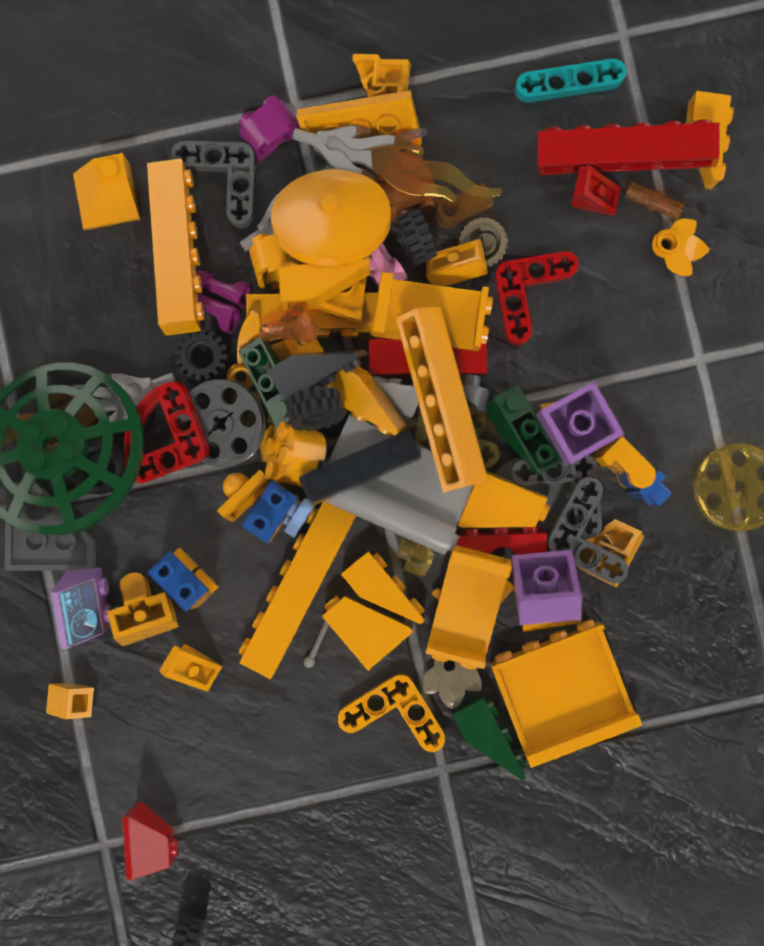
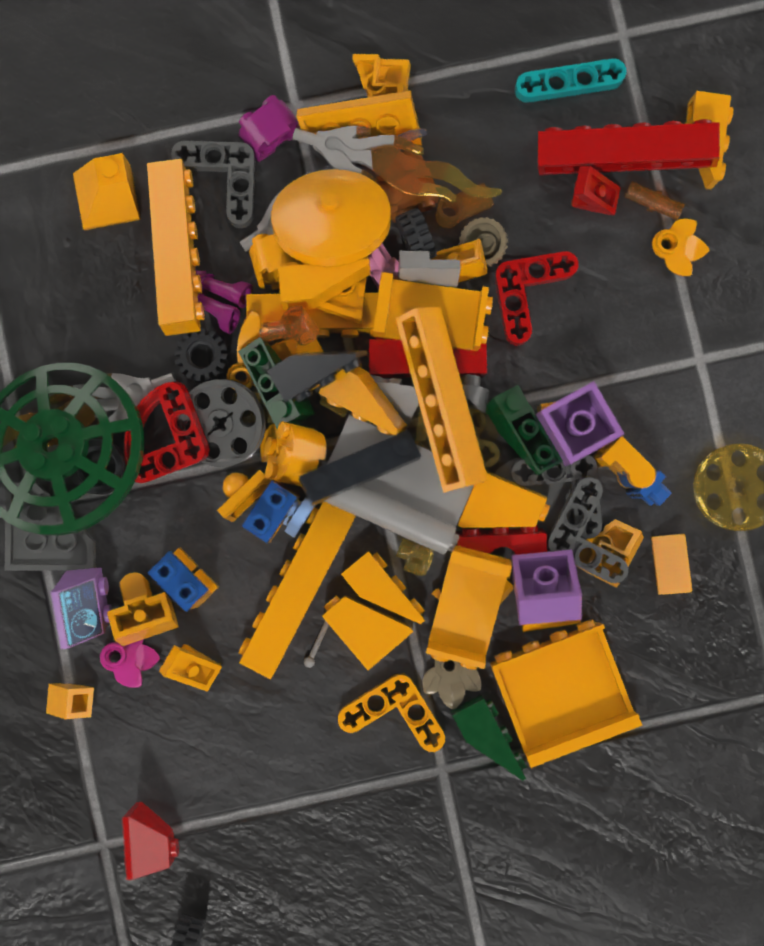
(133, 660): none -> dark pink plate
(314, 408): black tyre -> none
(417, 267): none -> light grey slope
(671, 564): none -> light orange slope

